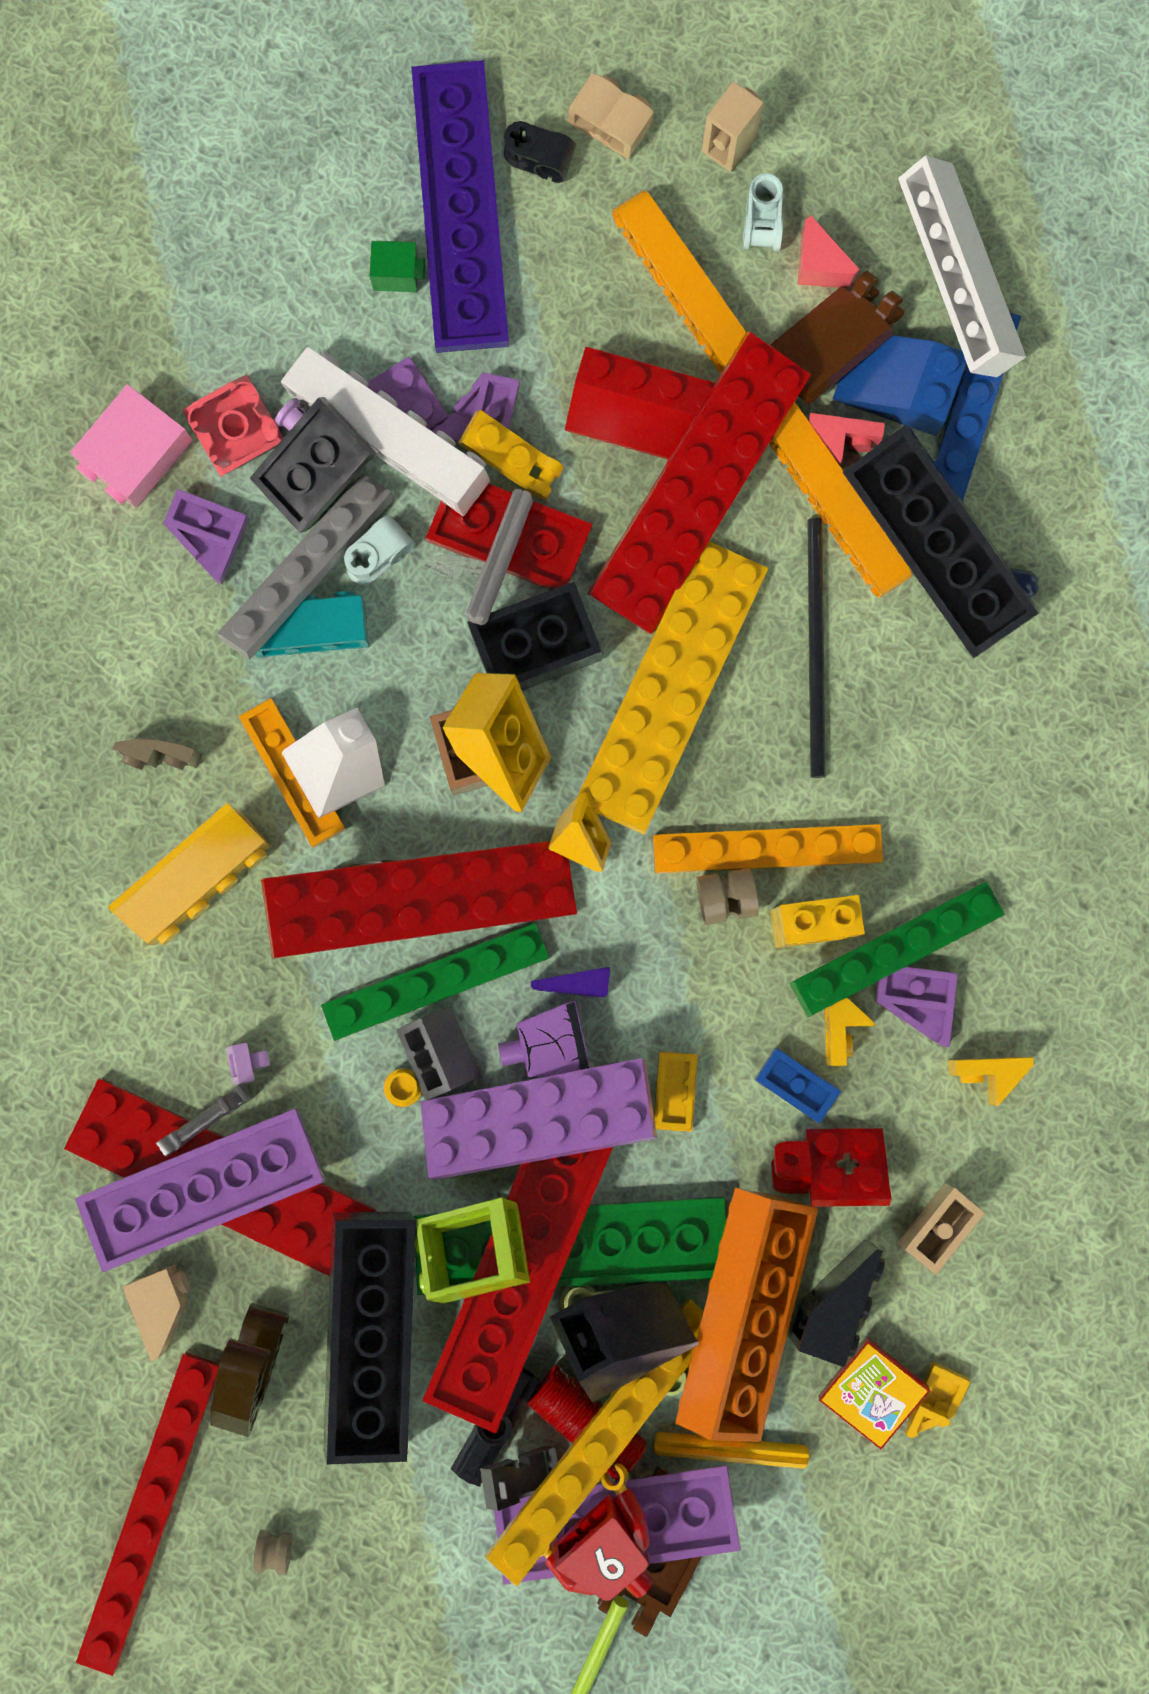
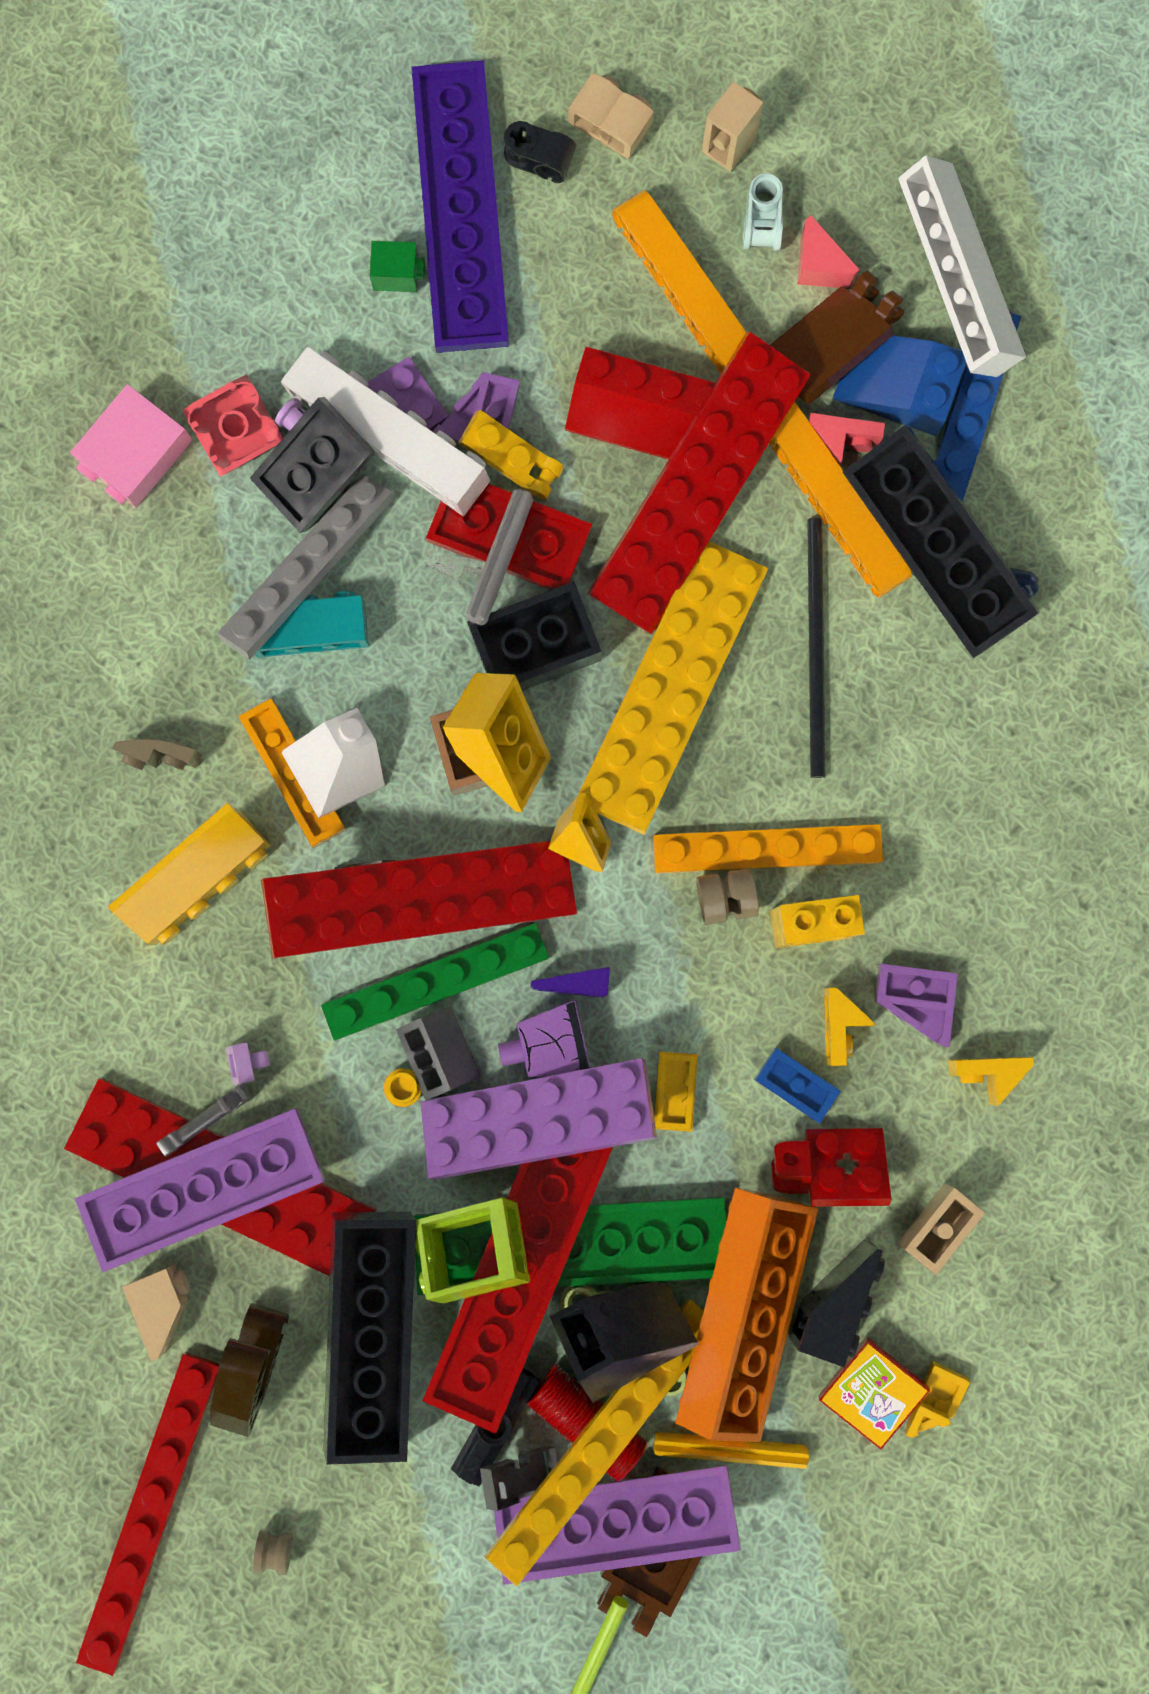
(206, 531): medium lavender wing -> none
(382, 549): light aqua piece -> none
(605, 1547): torso -> none
(896, 949): green plate -> none

